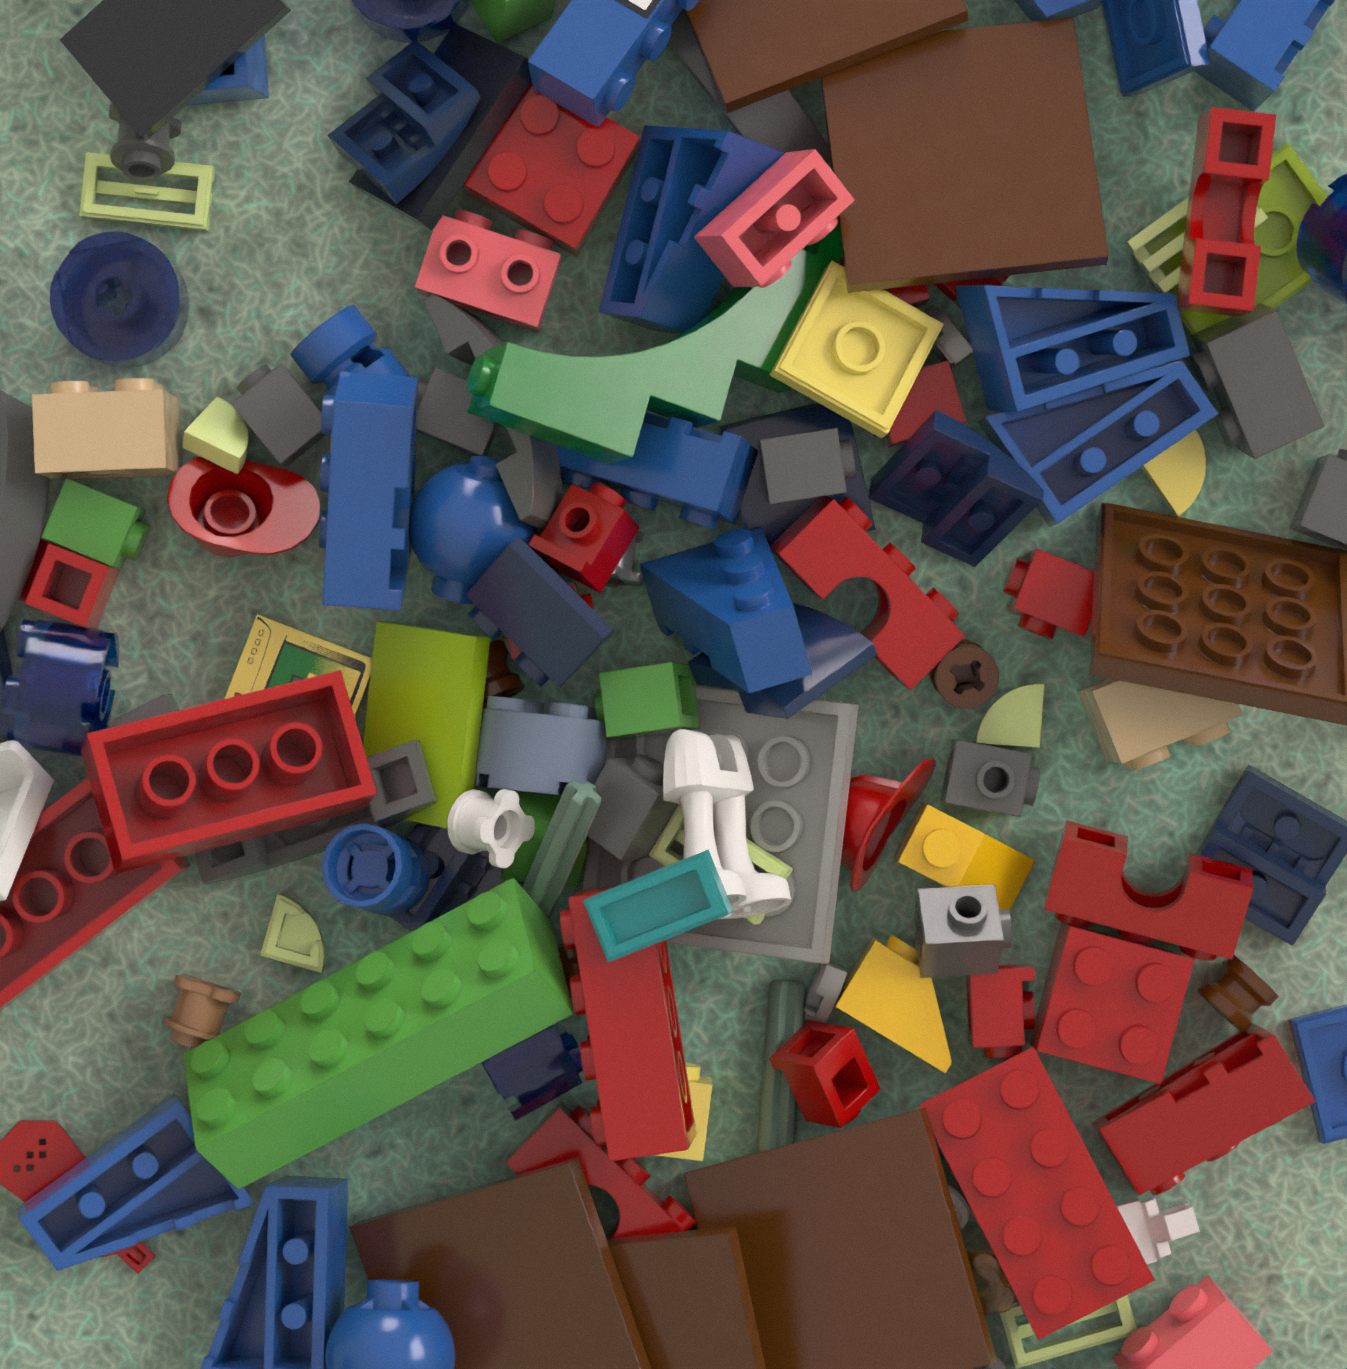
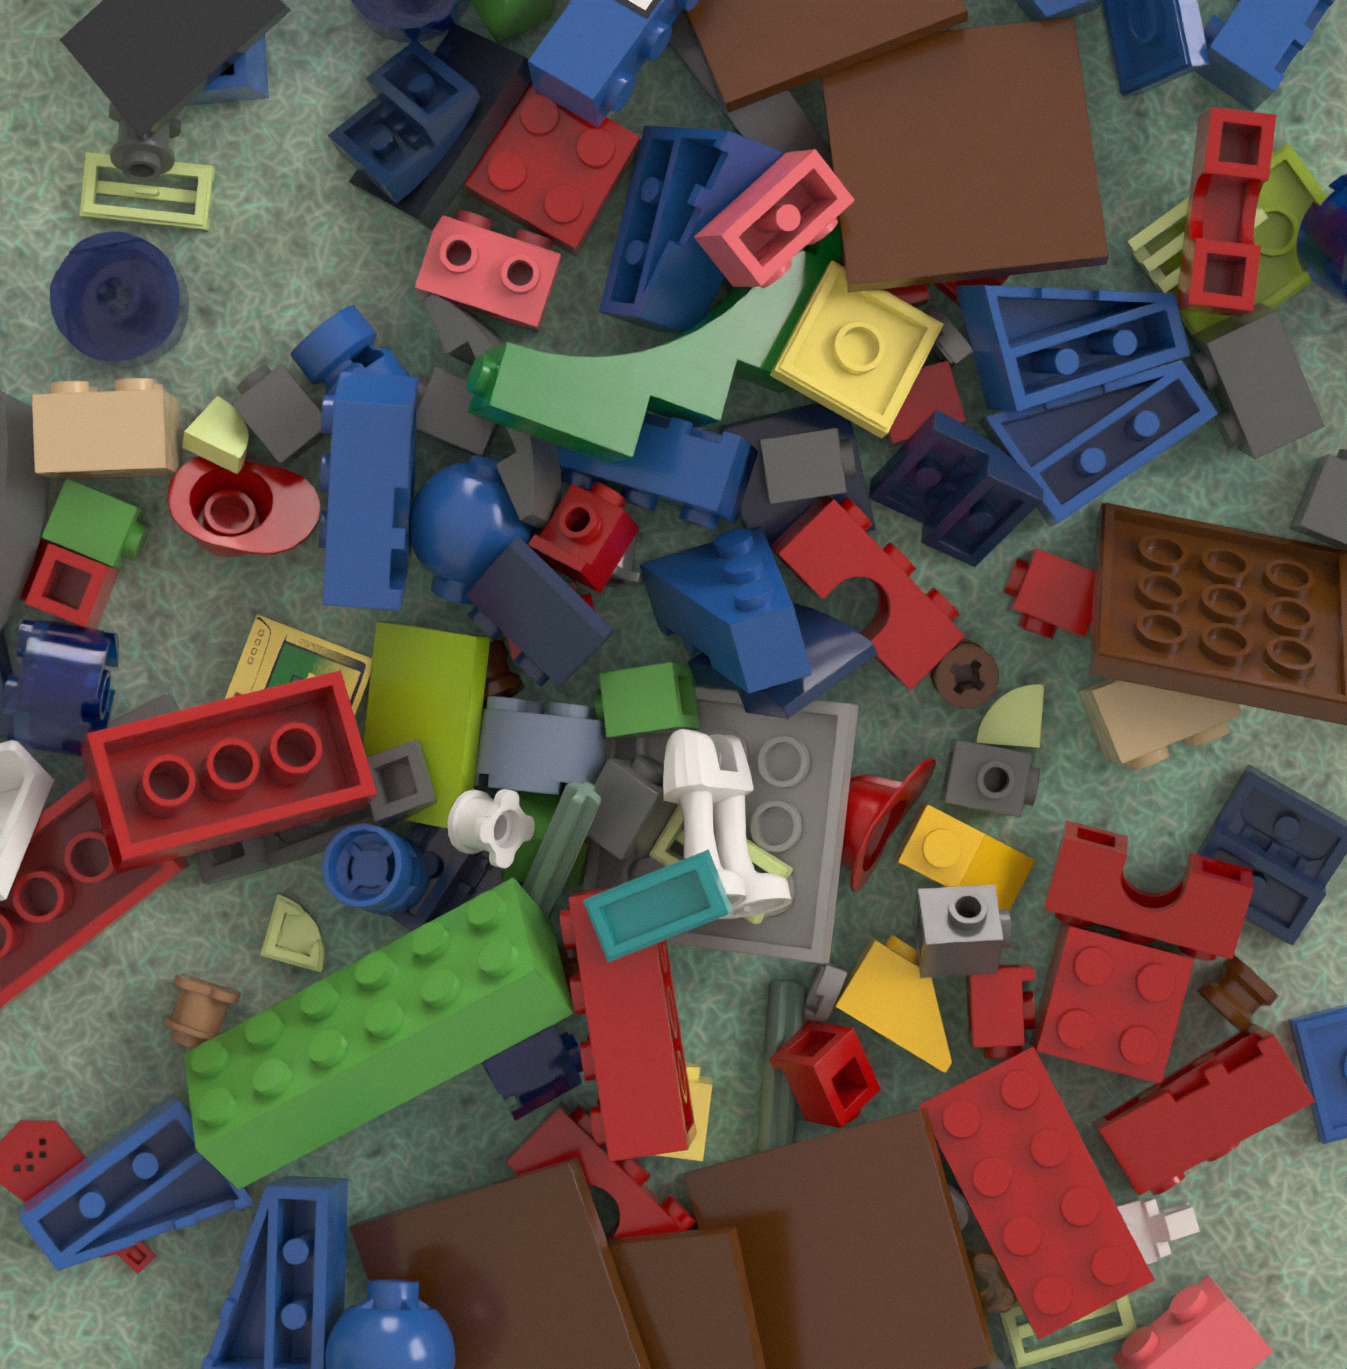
(1179, 472): light yellow tile -> none

